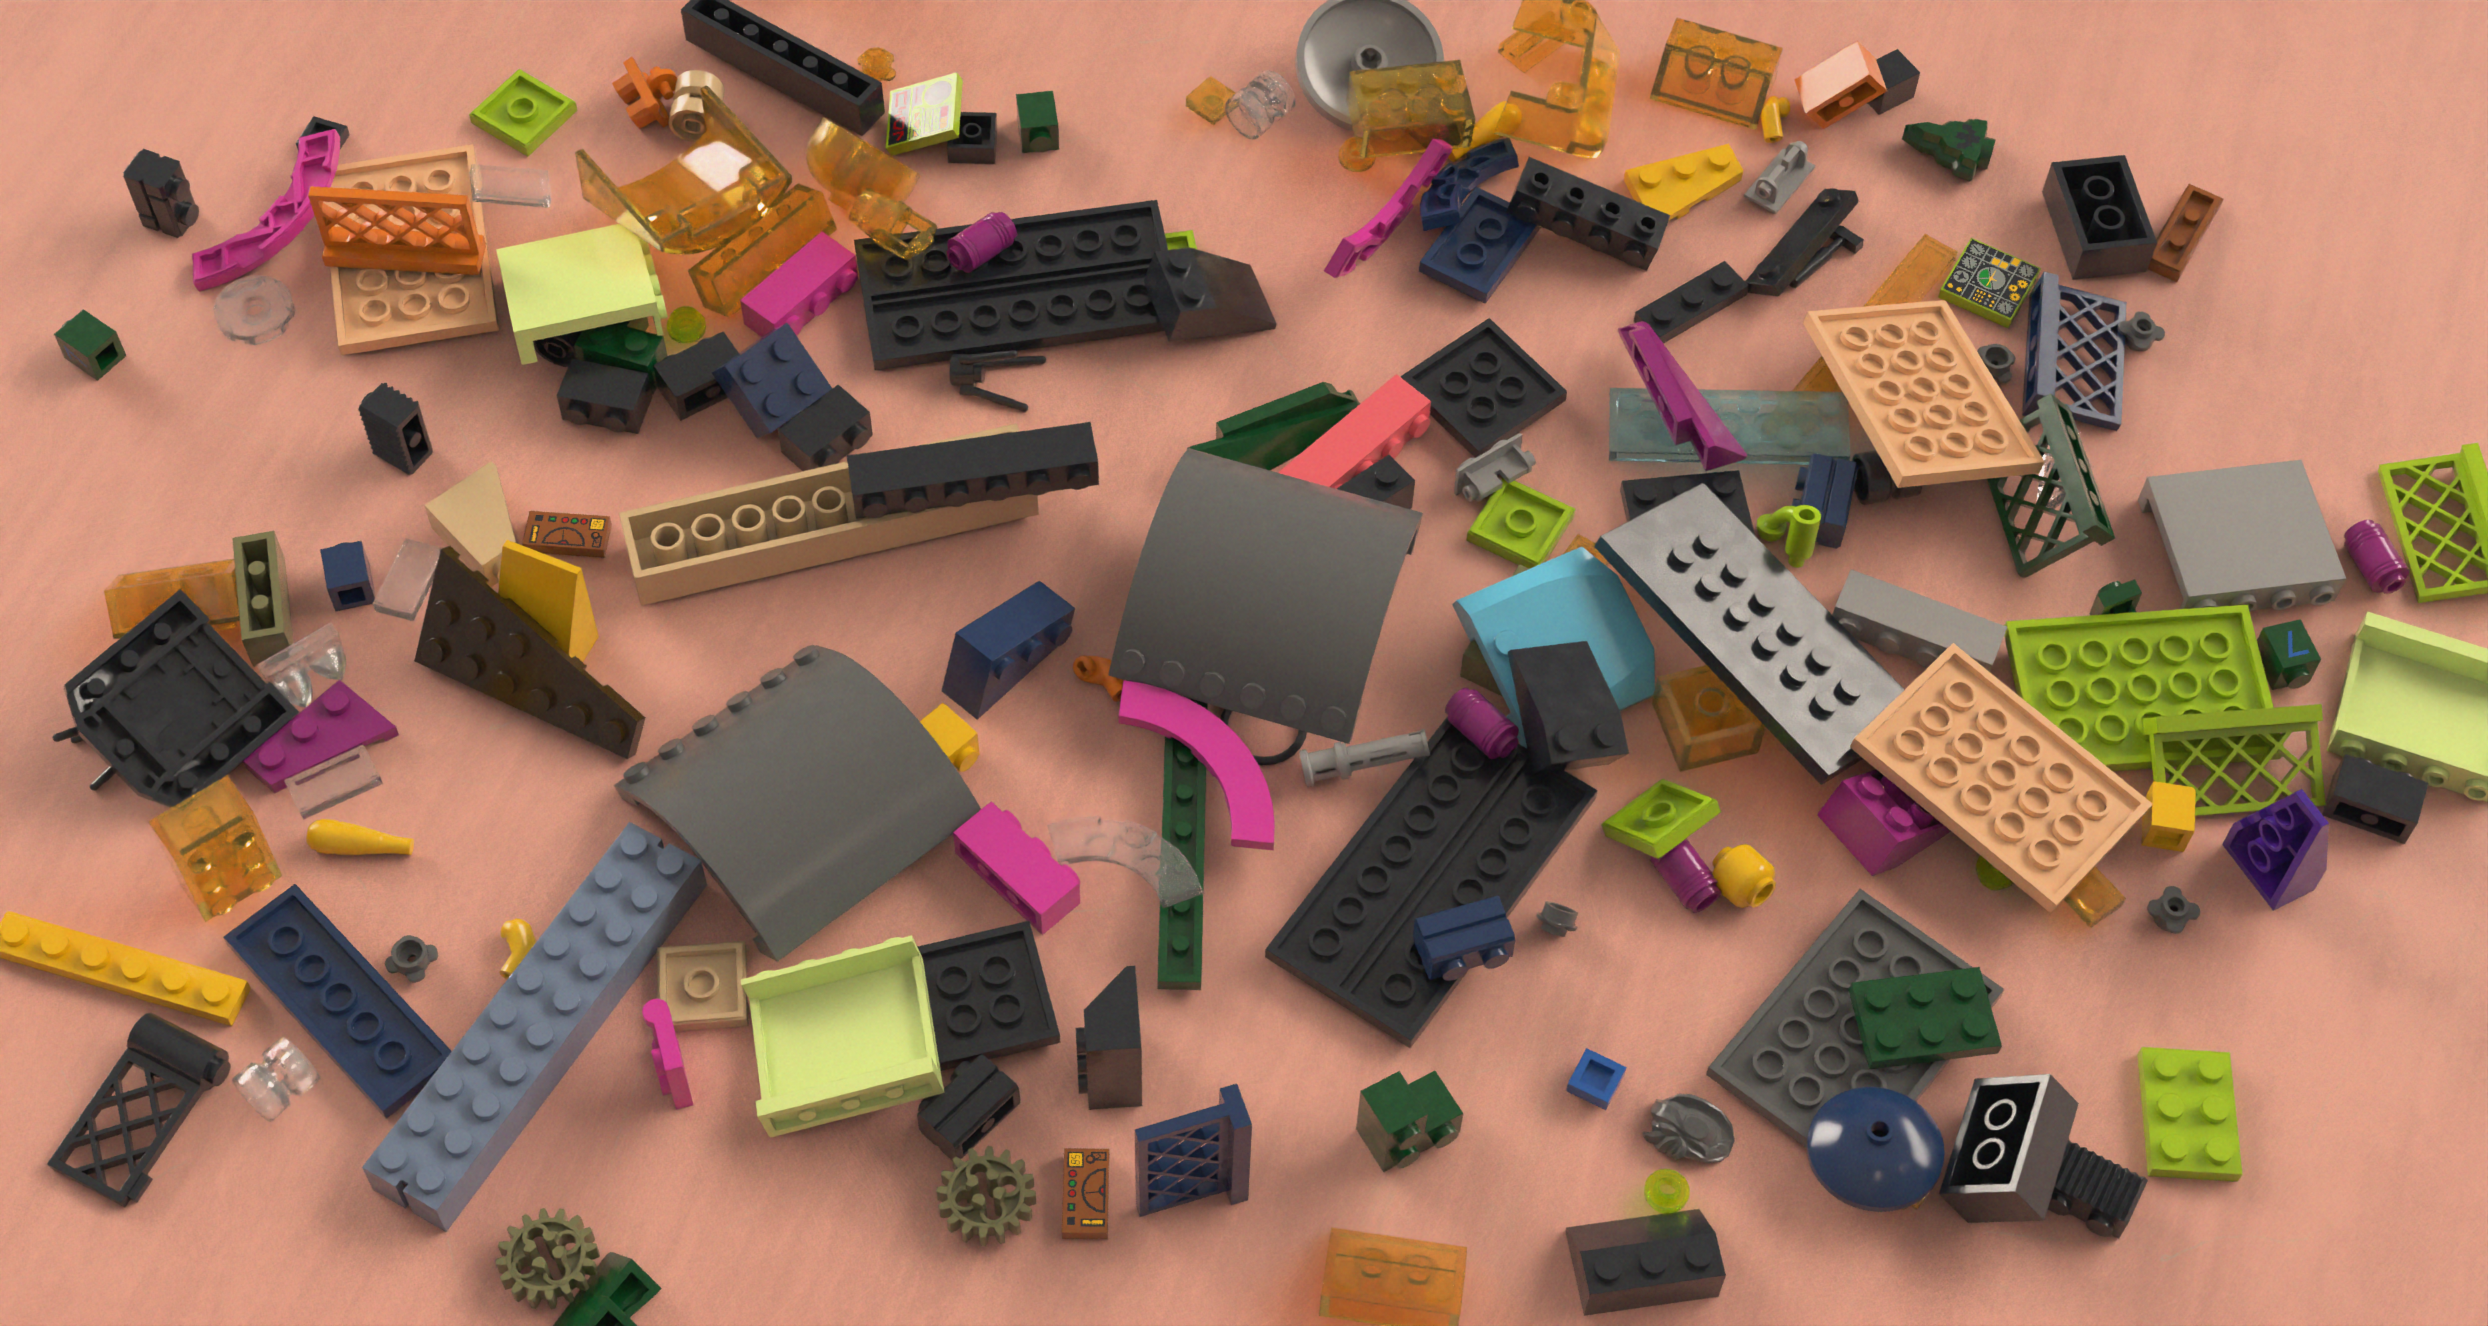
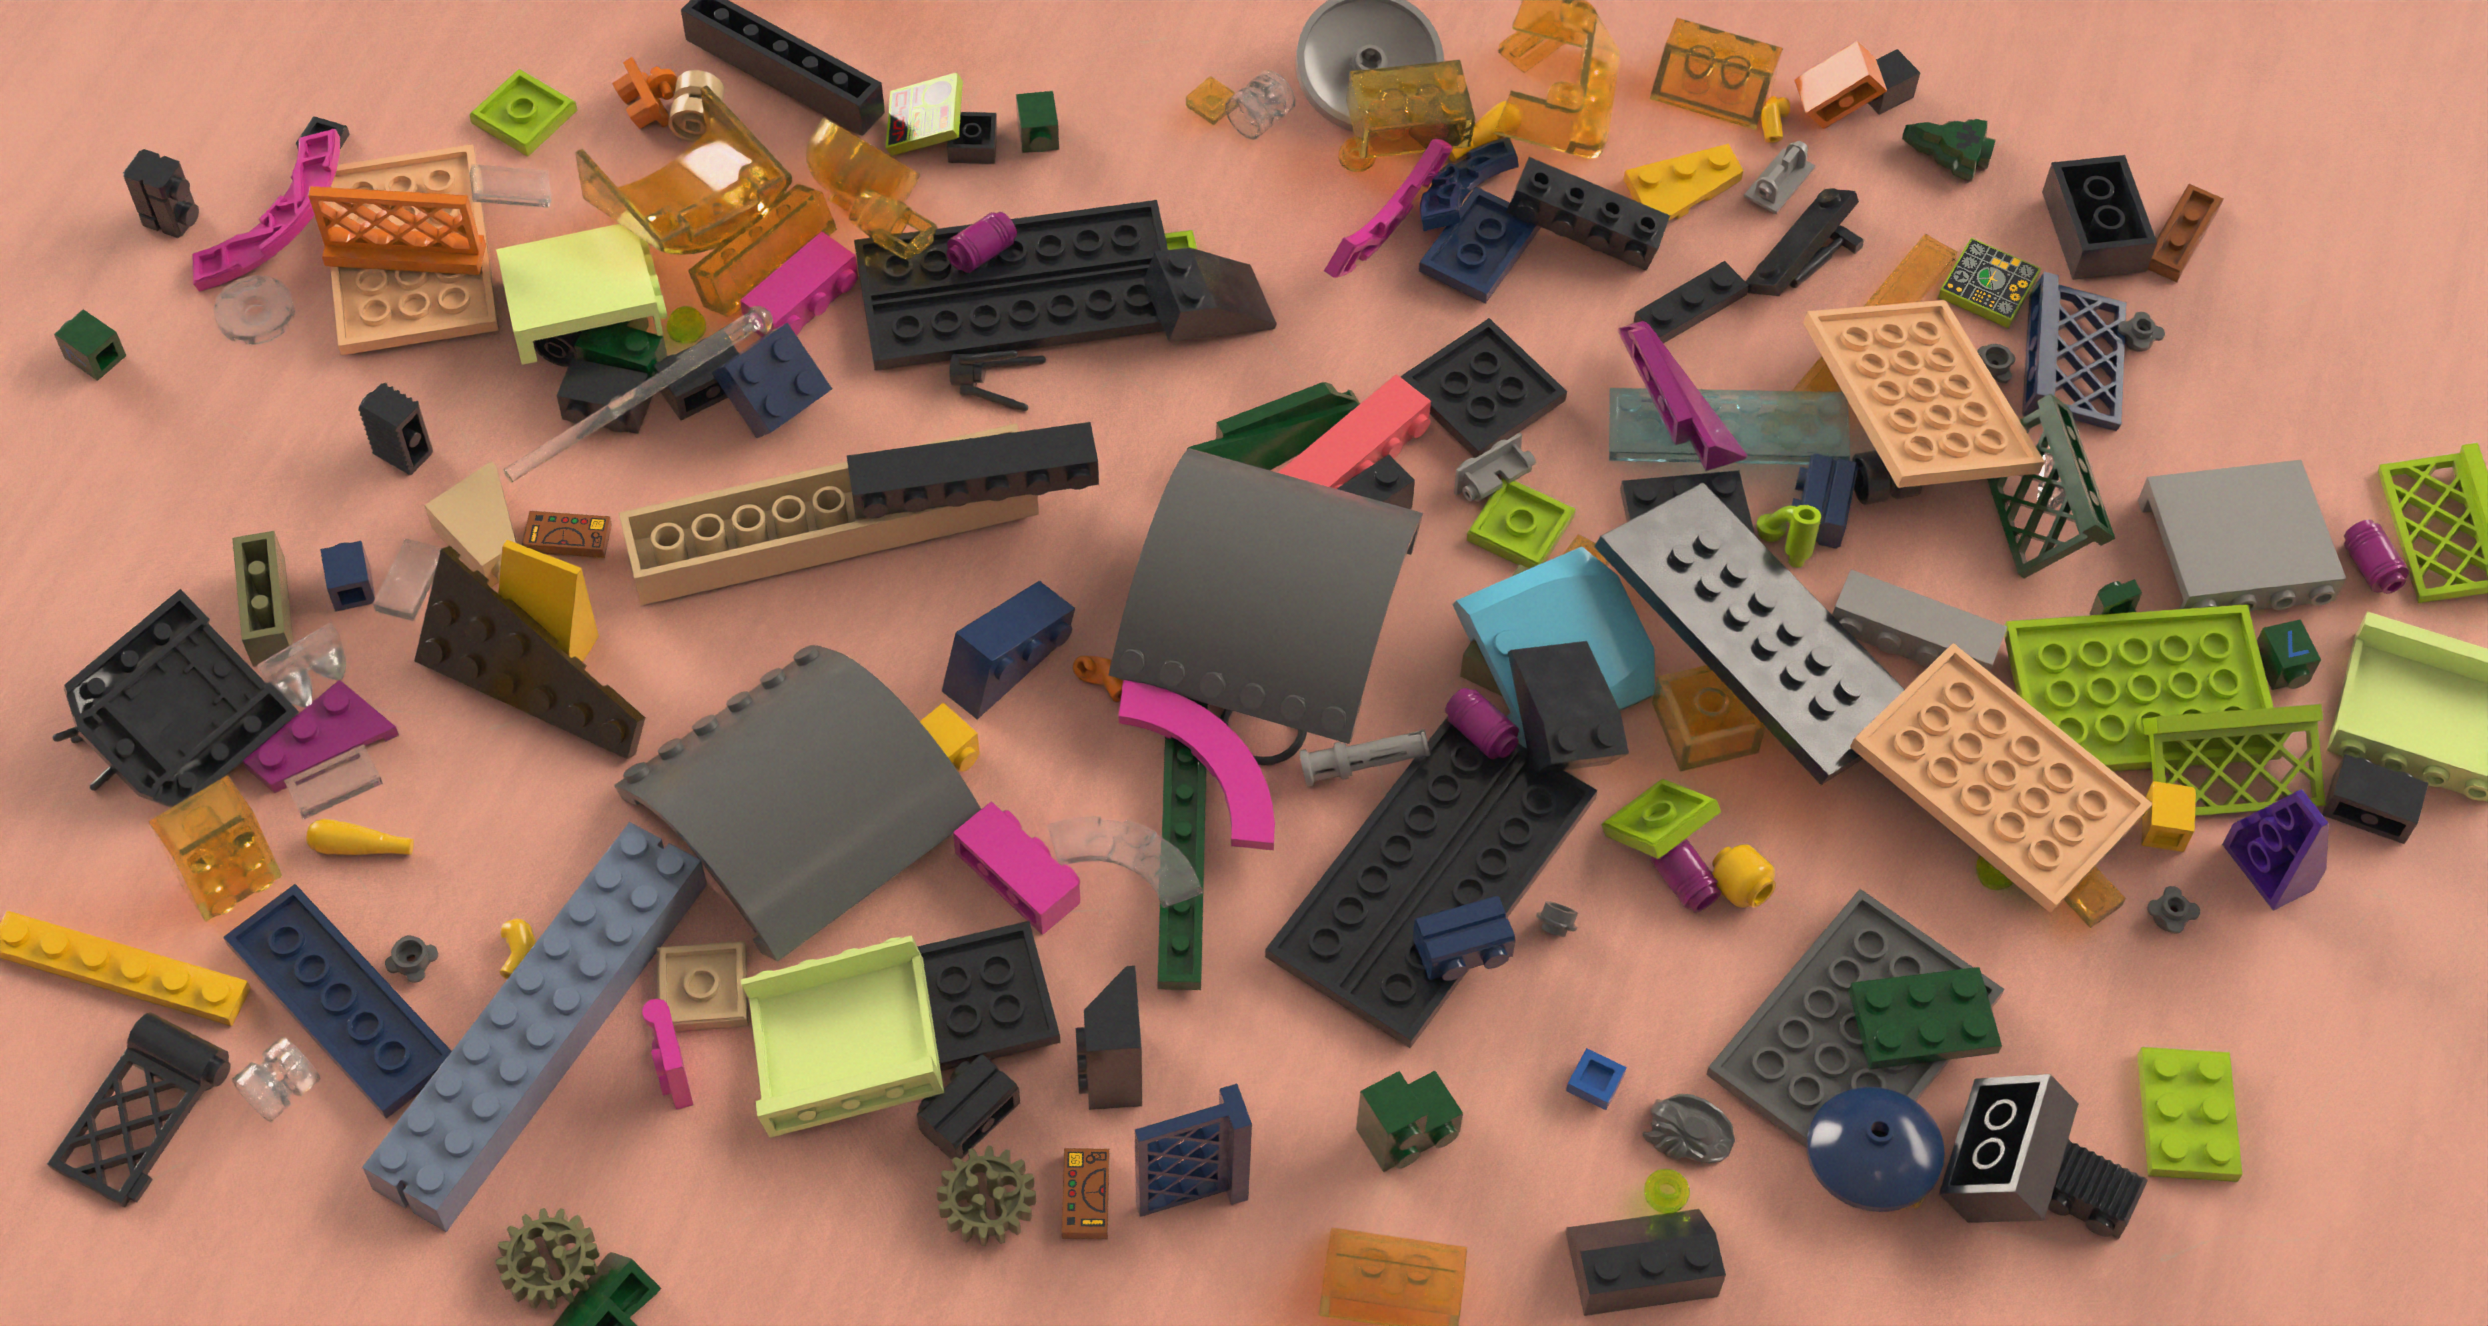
(207, 584): clear yellow slope -> none
(756, 319): none -> clear bar
(826, 430): black brick -> none
(877, 64): clear yellow plate -> none
(1879, 822): magenta slope -> none

